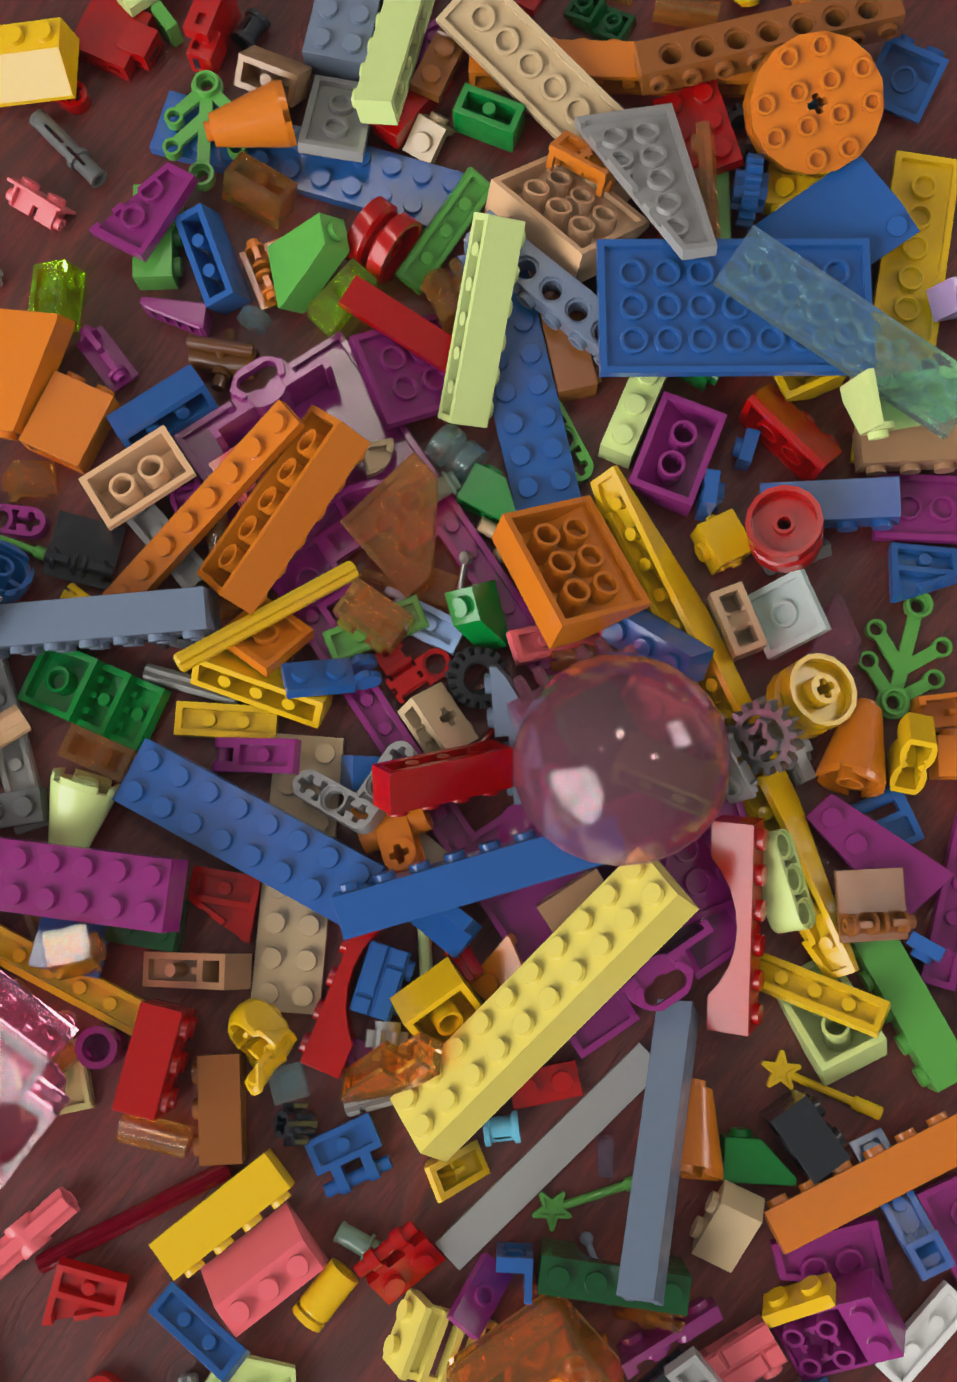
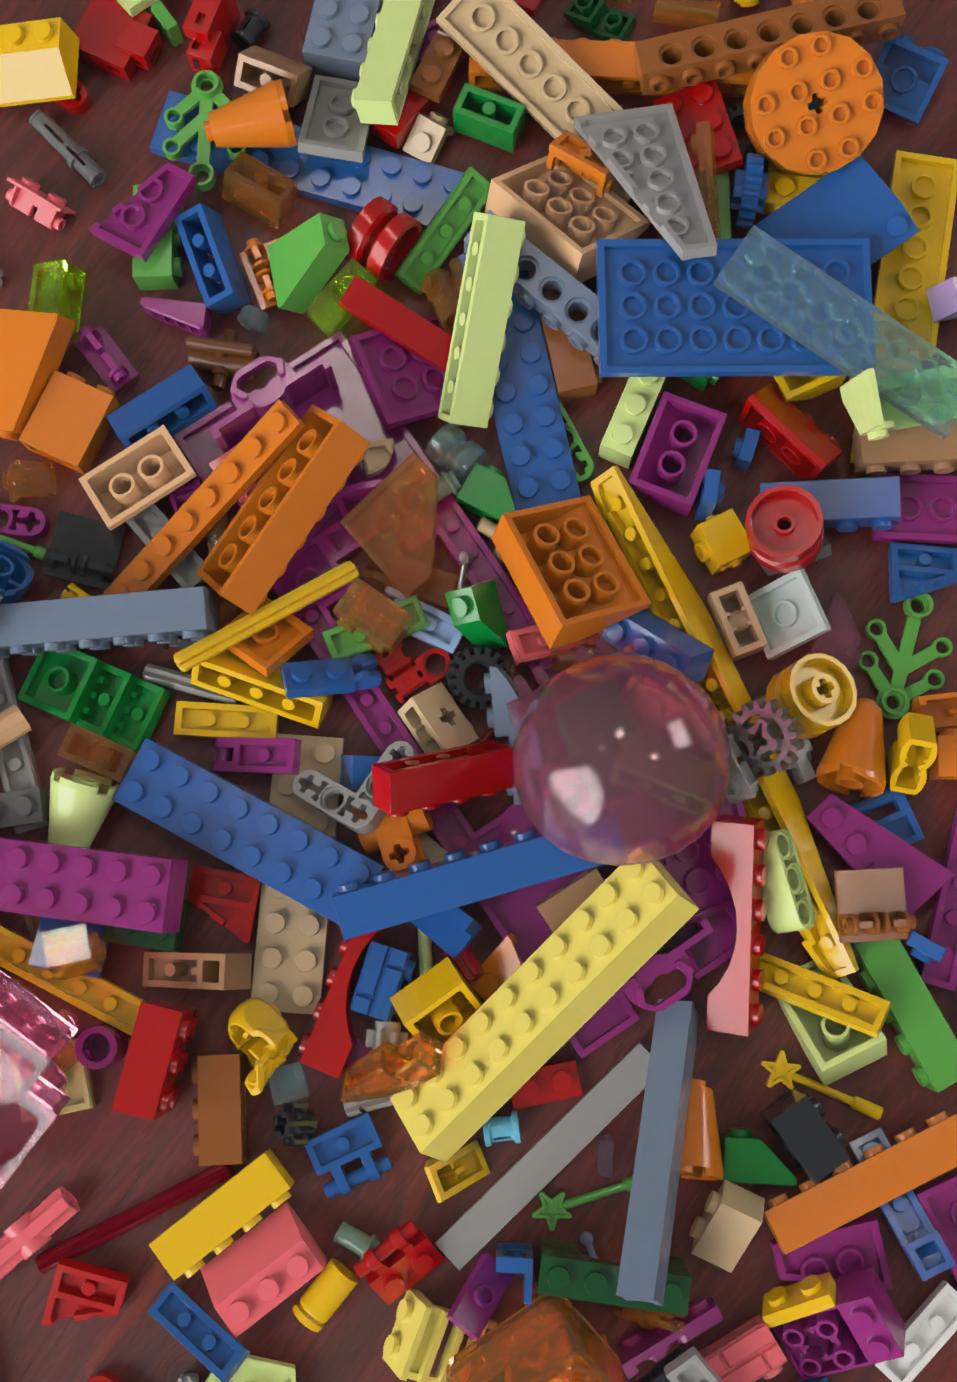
(155, 1135): clear orange axle -> none

